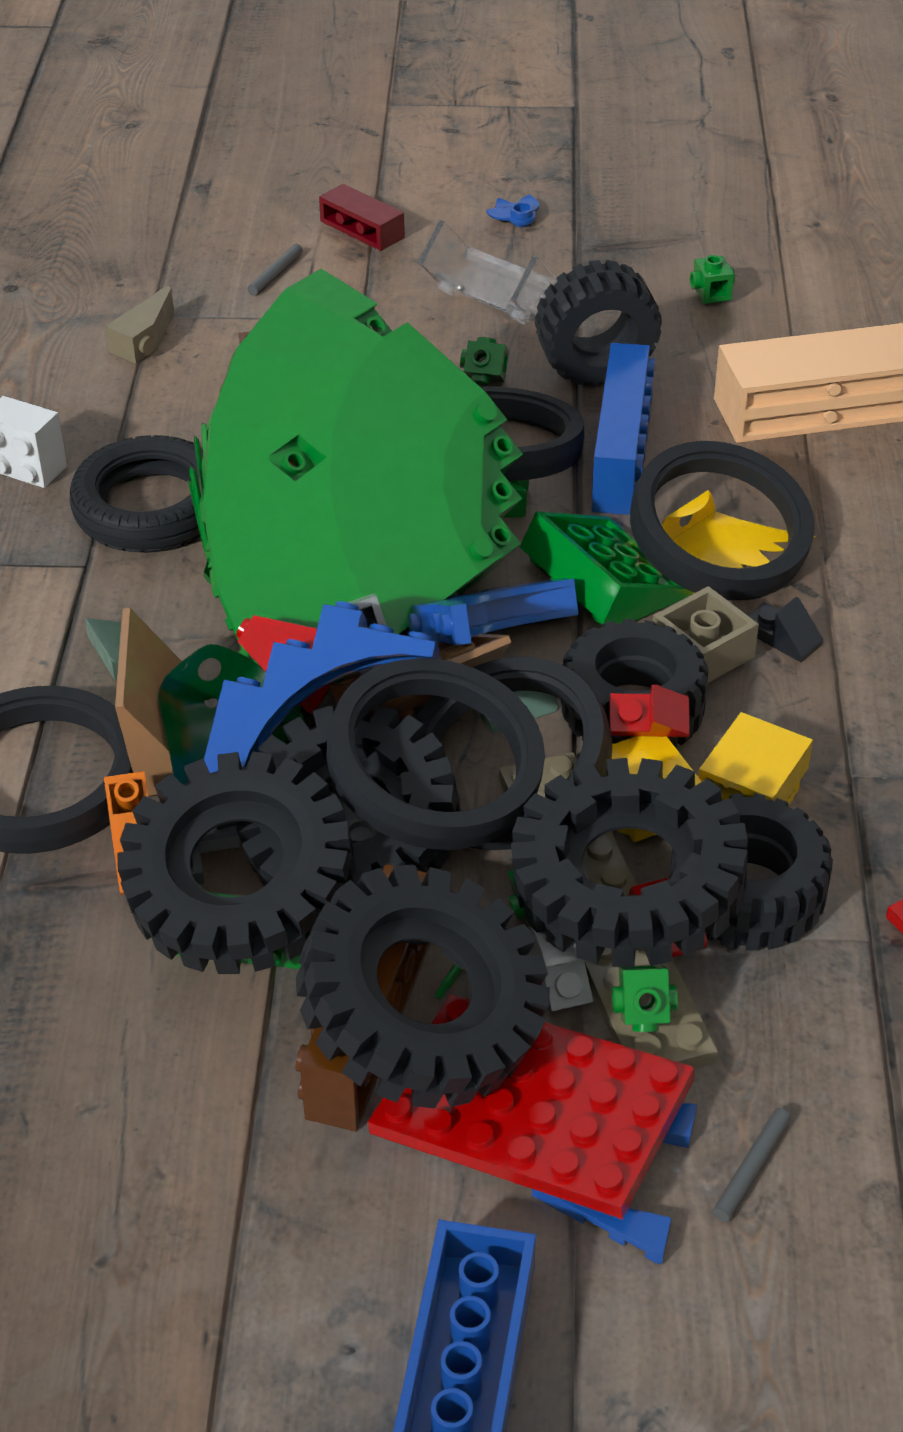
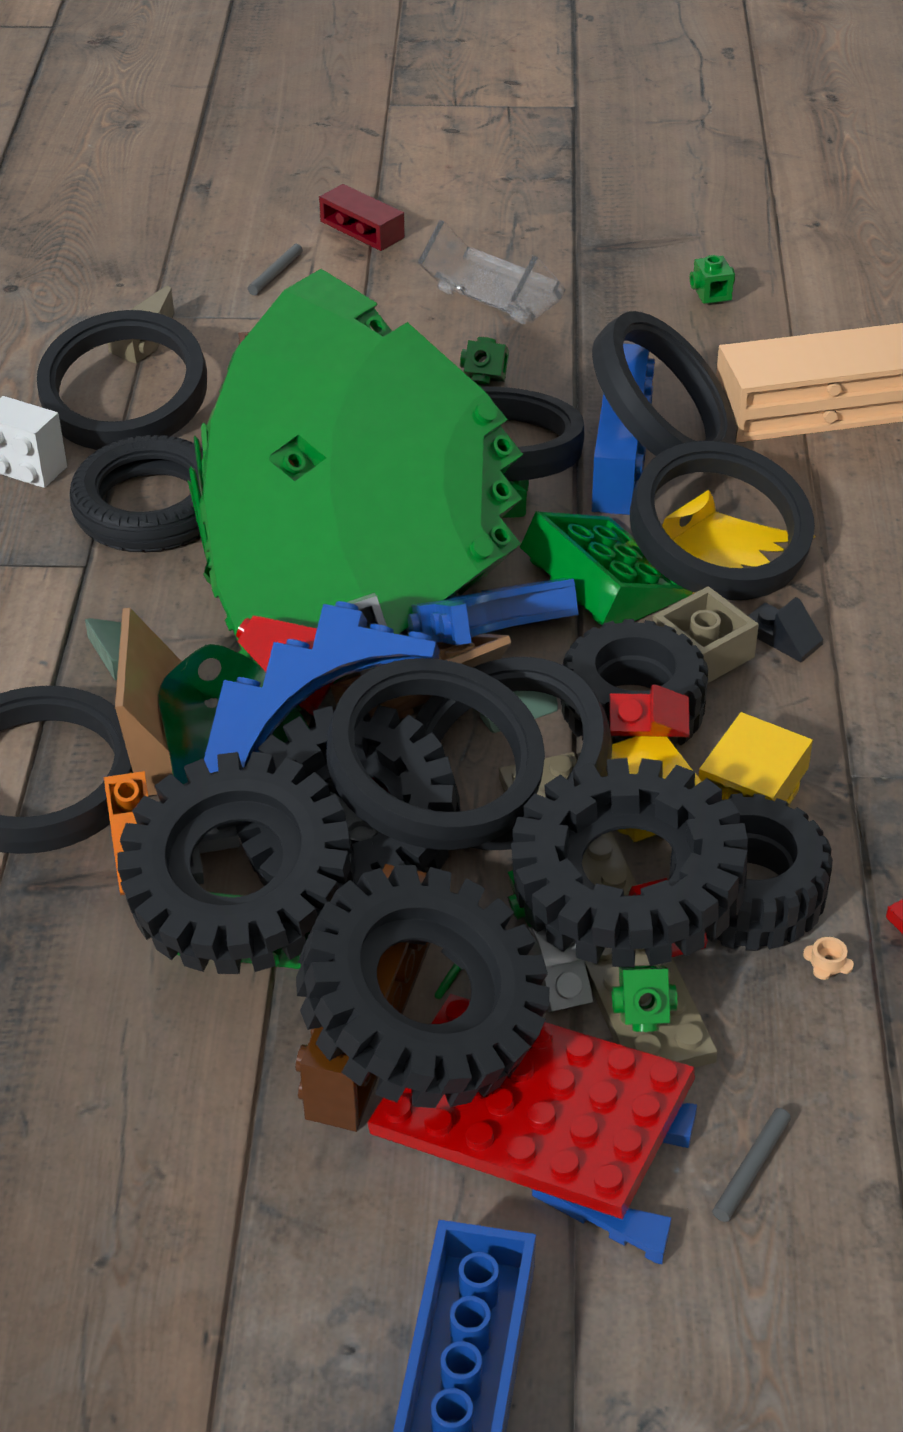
(116, 327): none -> black tyre
(518, 213): blue plate -> none
(581, 295): black tyre -> none
(682, 359): none -> black tyre
(828, 957): none -> light nougat plate

